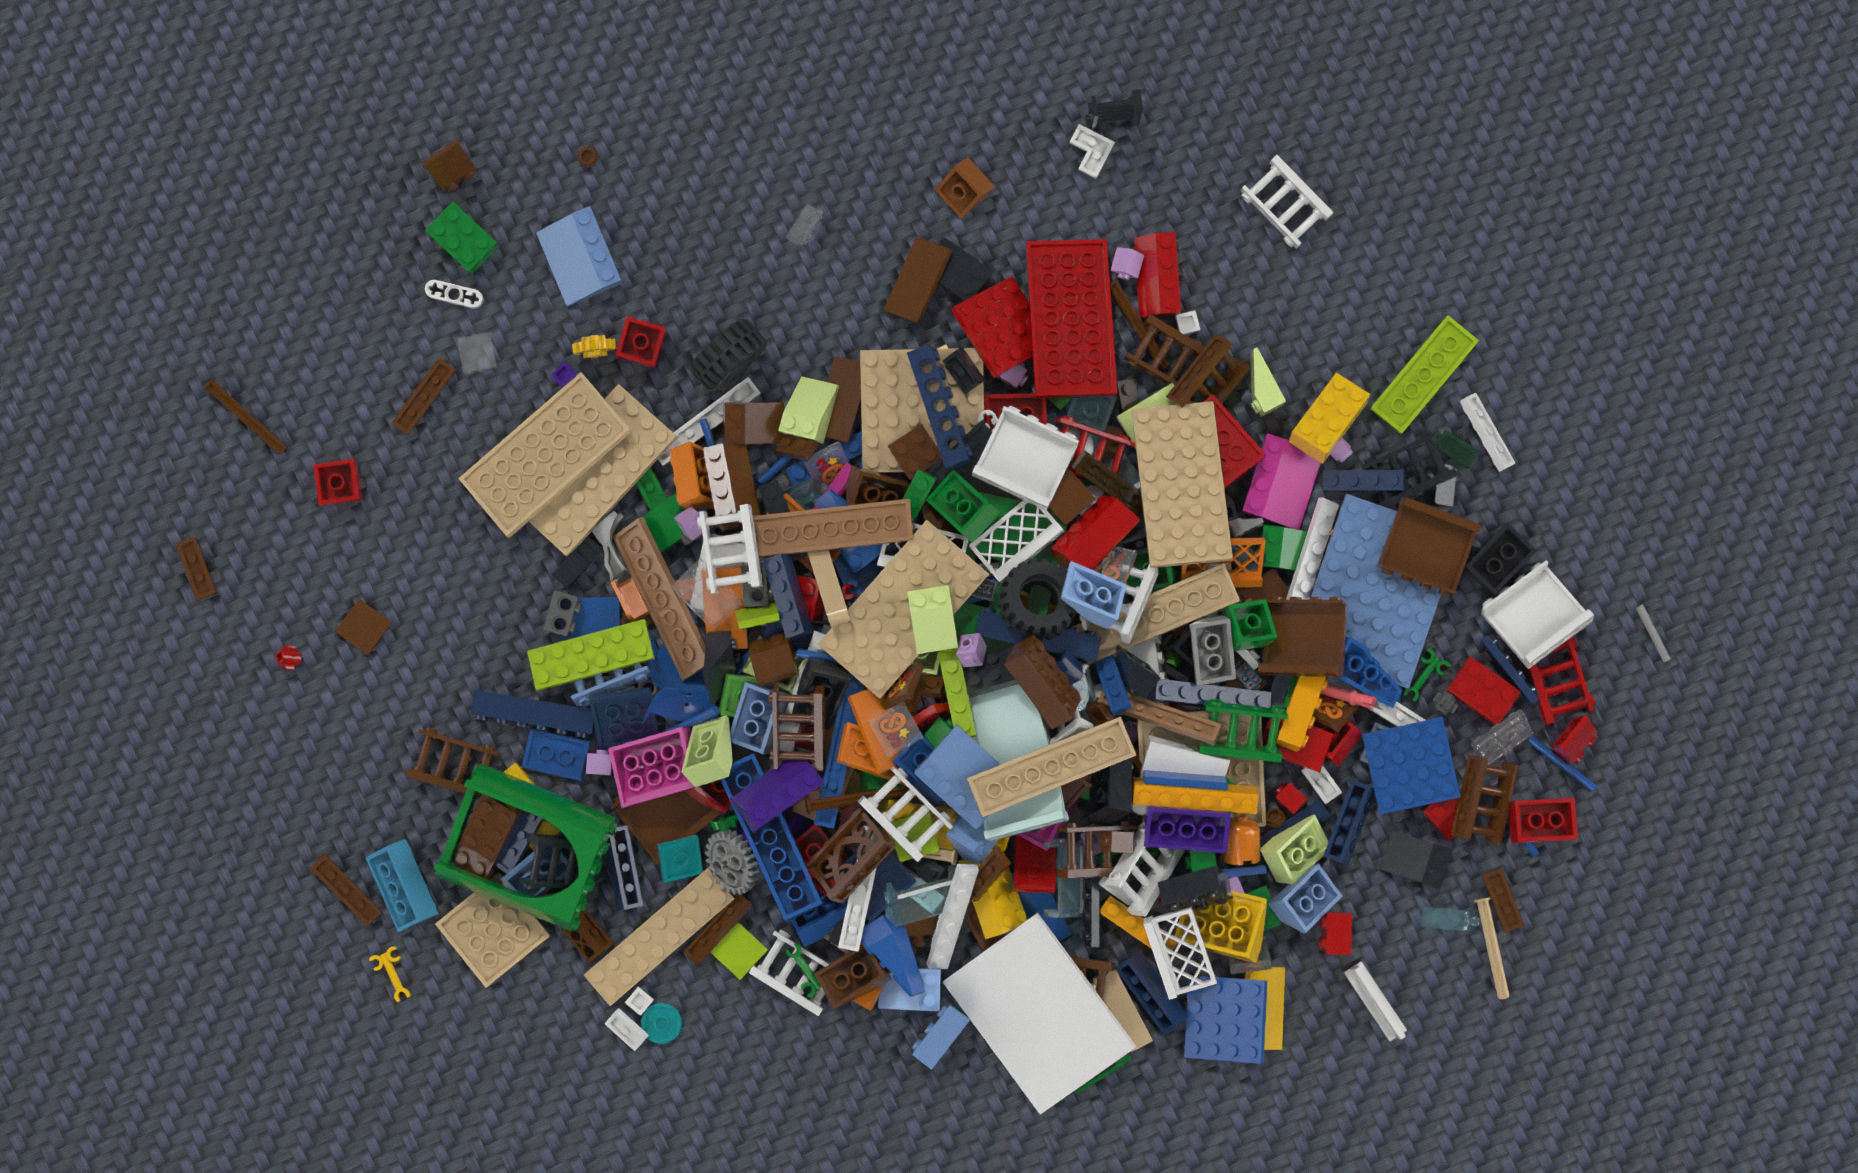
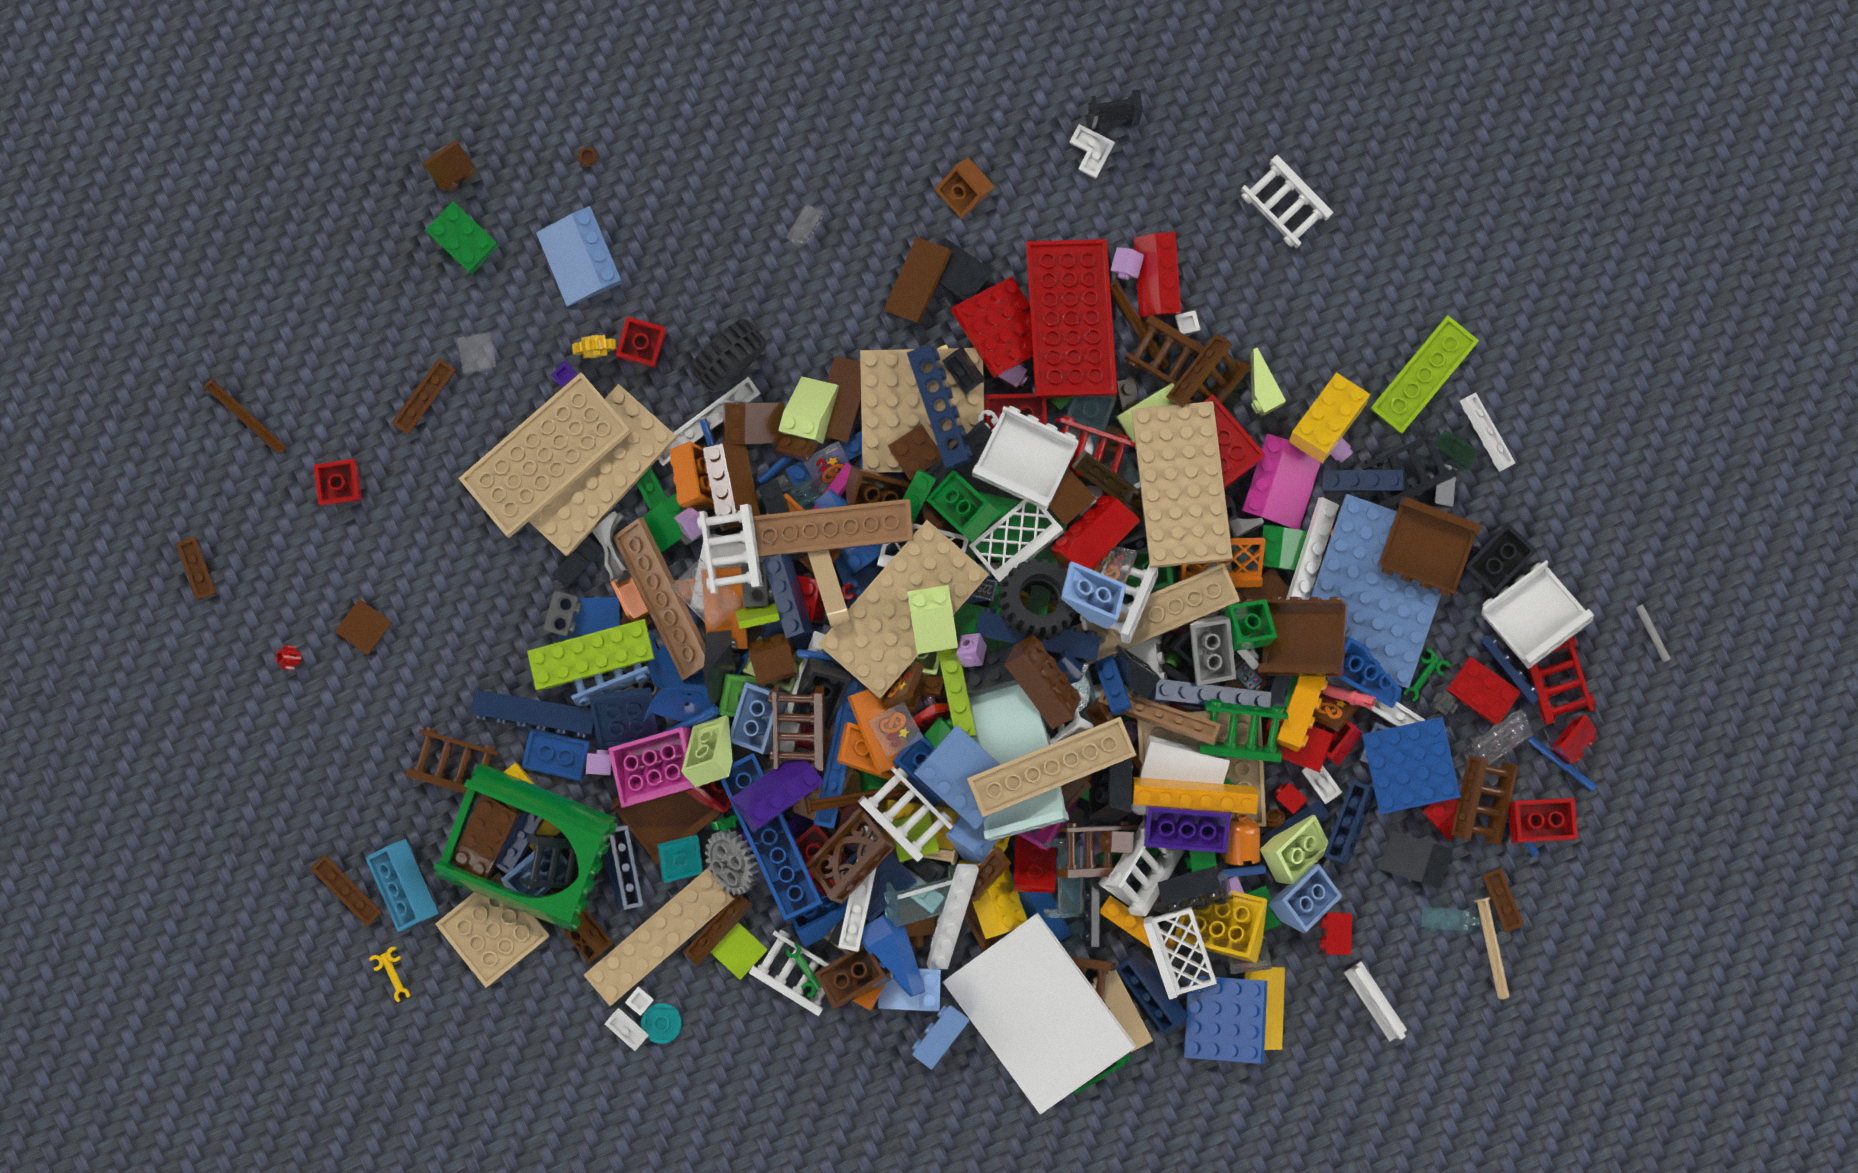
(438, 295): white beam -> none
(1185, 780): blue tile -> none

